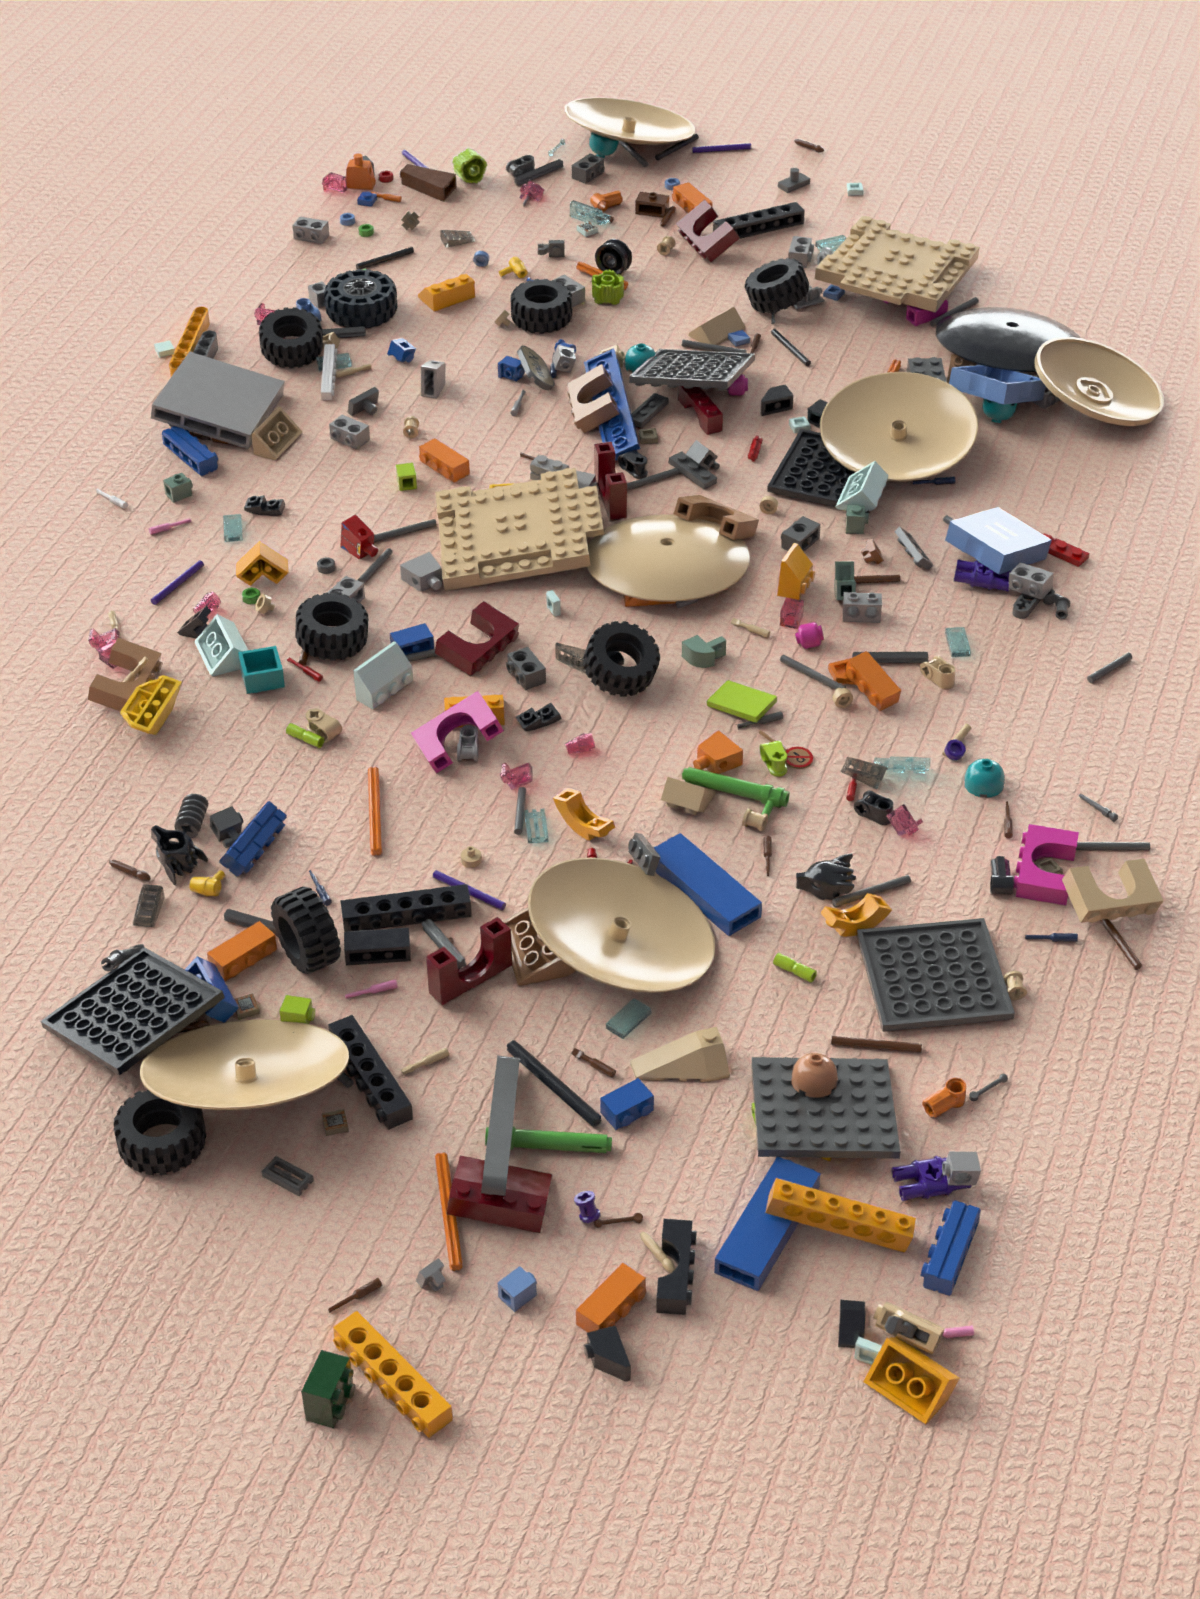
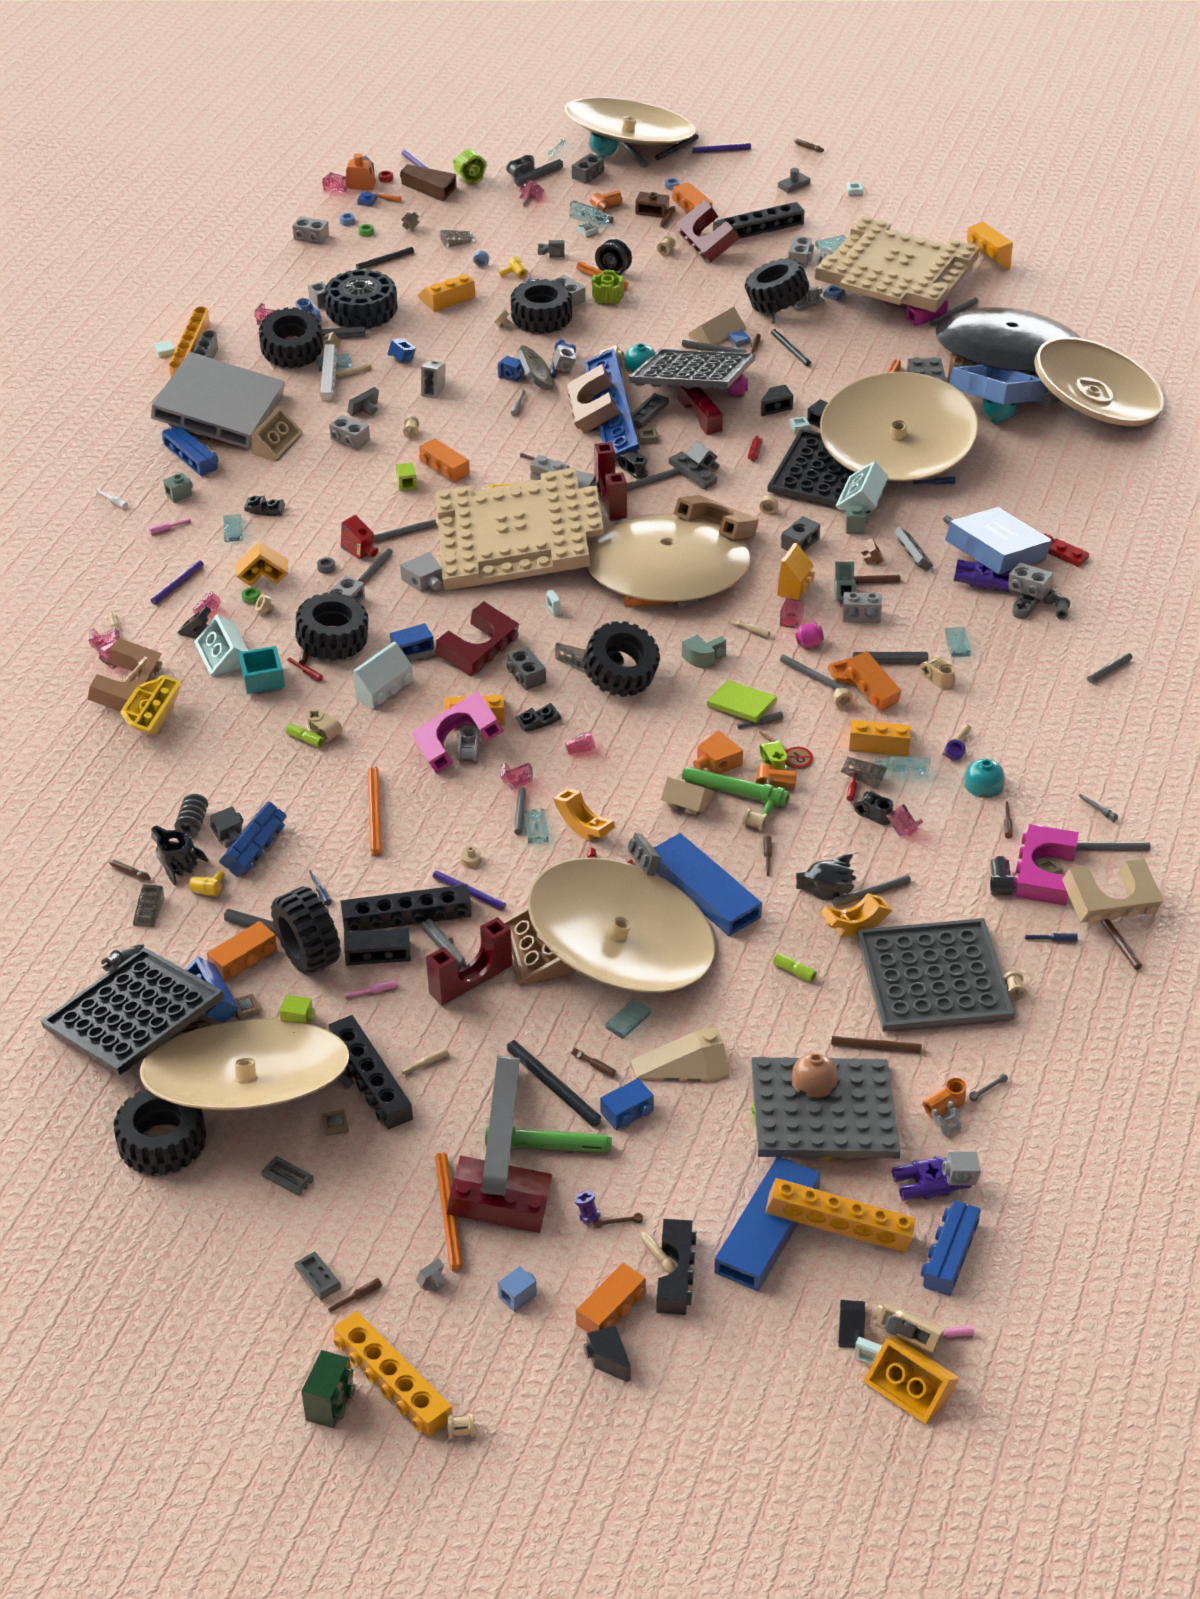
(317, 1275): none -> dark grey plate
(461, 1426): none -> tan bush
(778, 778): none -> orange piece
(880, 737): none -> light orange slope
(954, 1115): none -> light grey piece
(991, 243): none -> light orange slope

